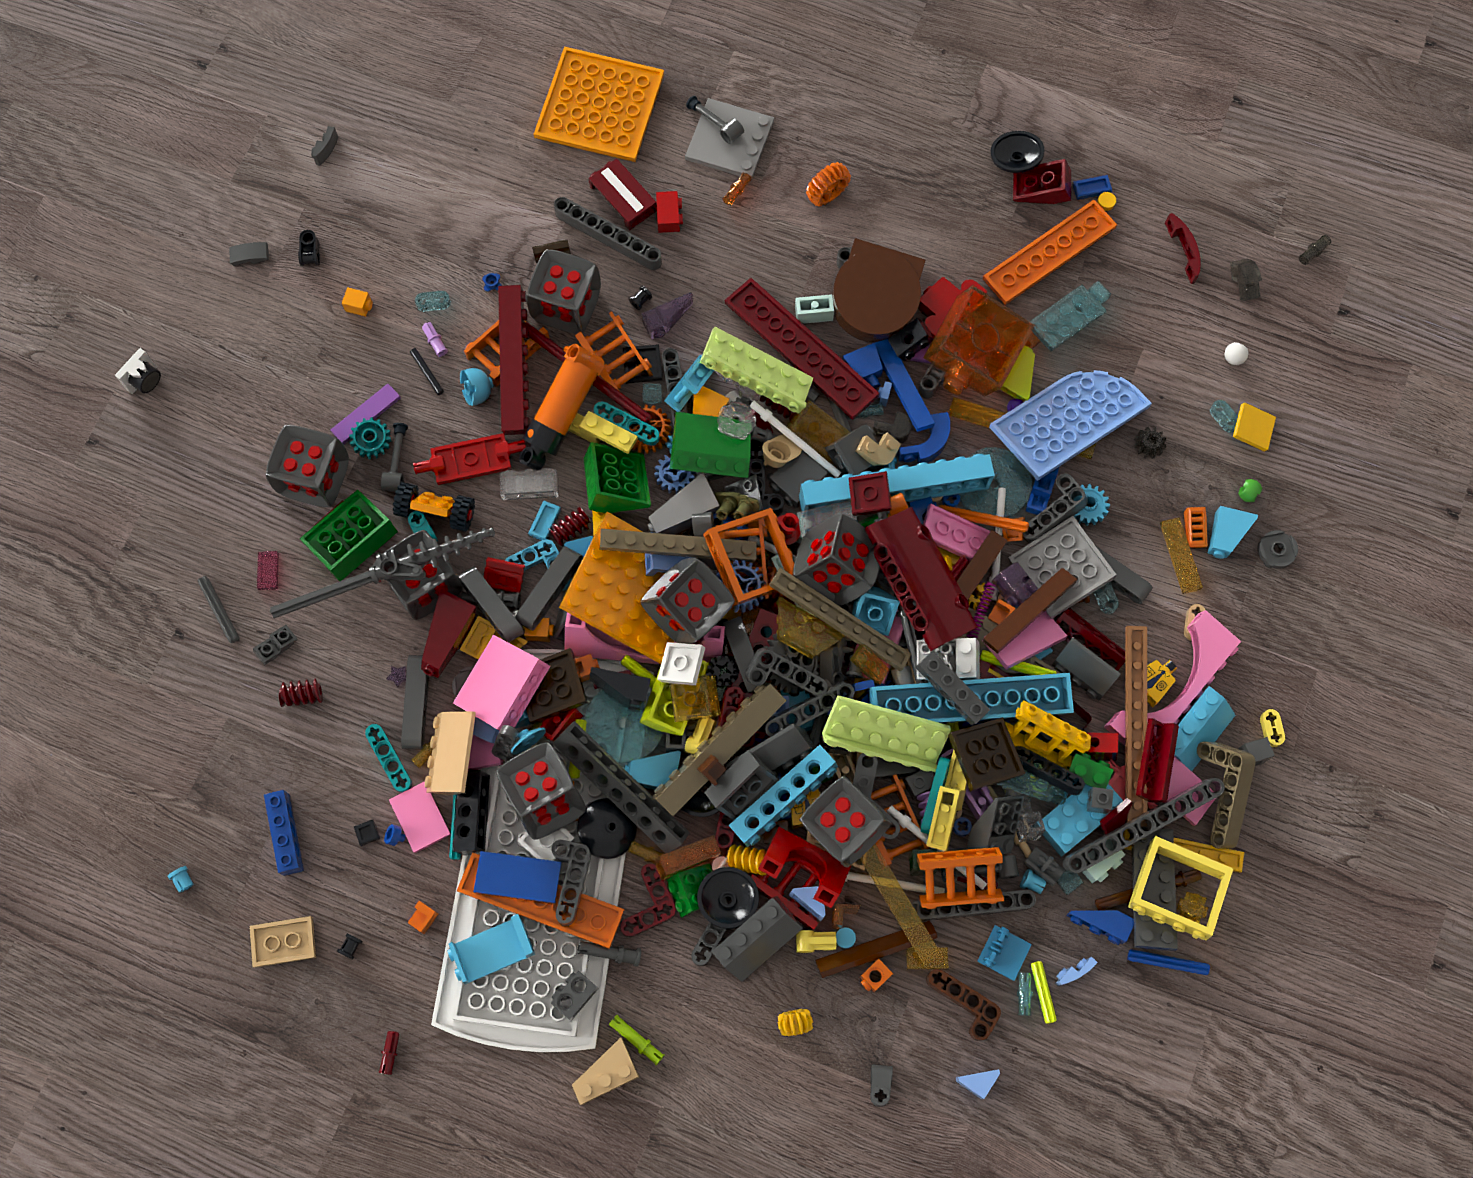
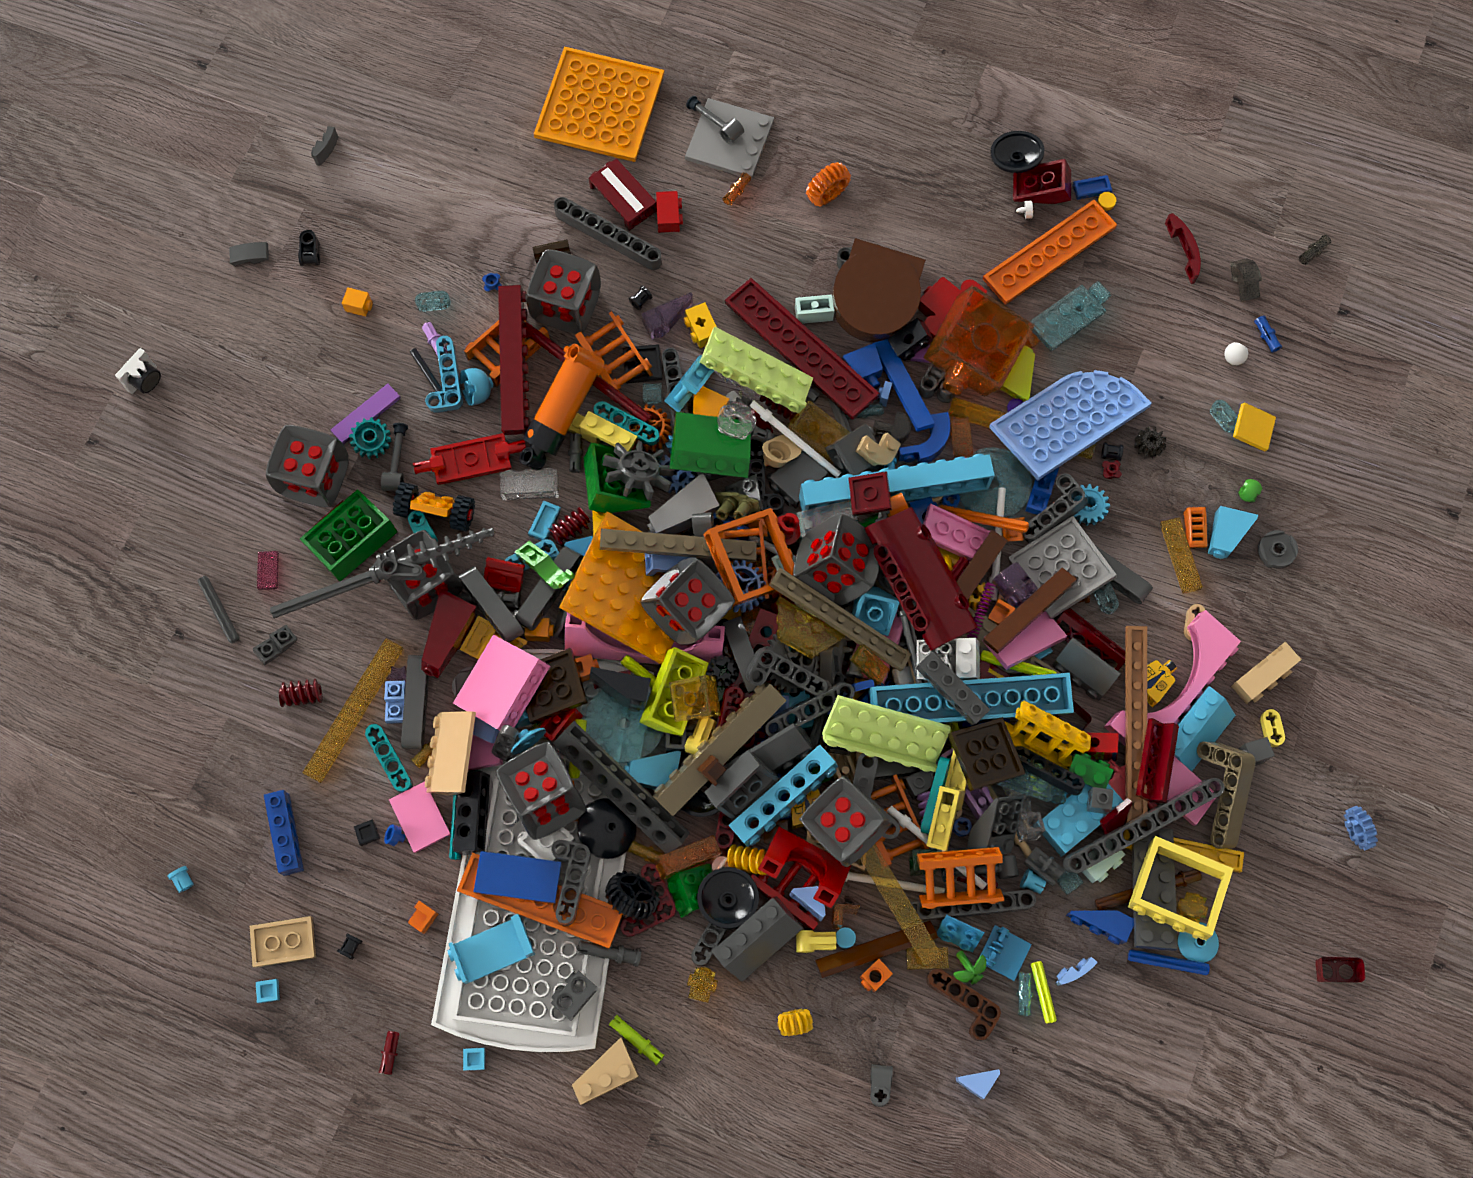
(267, 991): none -> medium azure plate
(352, 710): none -> clear yellow plate
(394, 701): none -> light blue slope
(446, 373): none -> medium azure beam
(474, 1059): none -> medium azure plate
(543, 565): none -> bright green piece
(575, 453): none -> dark grey pin
(632, 895): none -> black gear
(638, 470): none -> dark grey gear
(681, 663): white plate -> none
(699, 316): none -> yellow brick
(702, 984): none -> clear yellow brick
(943, 395): none -> dark grey bush
(959, 933): none -> dark azure hinge
(961, 437): none -> clear orange slope
(972, 972): none -> bright green plant
(1027, 209): none -> white tile
(1107, 473): none -> dark red plate
(1112, 451): none -> black bush
(1193, 951): none -> medium azure dish
(1266, 673): none -> tan wedge
(1273, 343): none -> blue pin
(1356, 964): none -> dark red piece
(1360, 828): none -> medium blue gear

